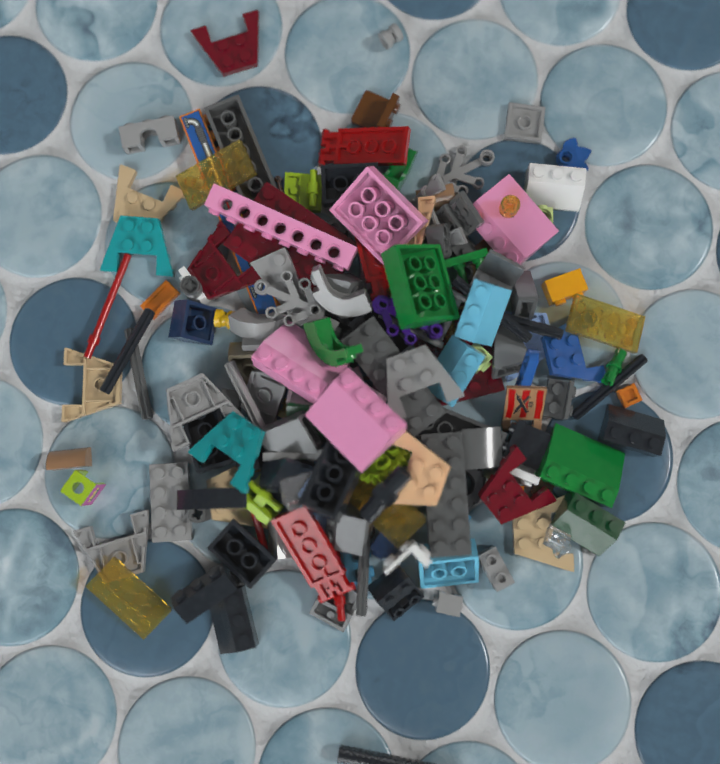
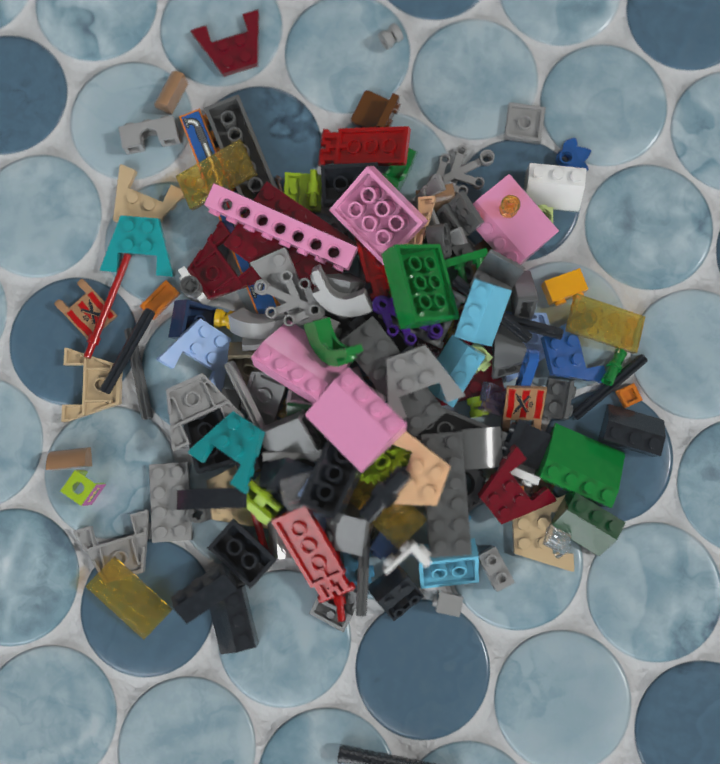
(86, 310): none -> flag
(171, 92): none -> medium nougat brick
(203, 345): none -> light blue wing
(474, 403): none -> lime wheel
(492, 399): none -> clear purple plate

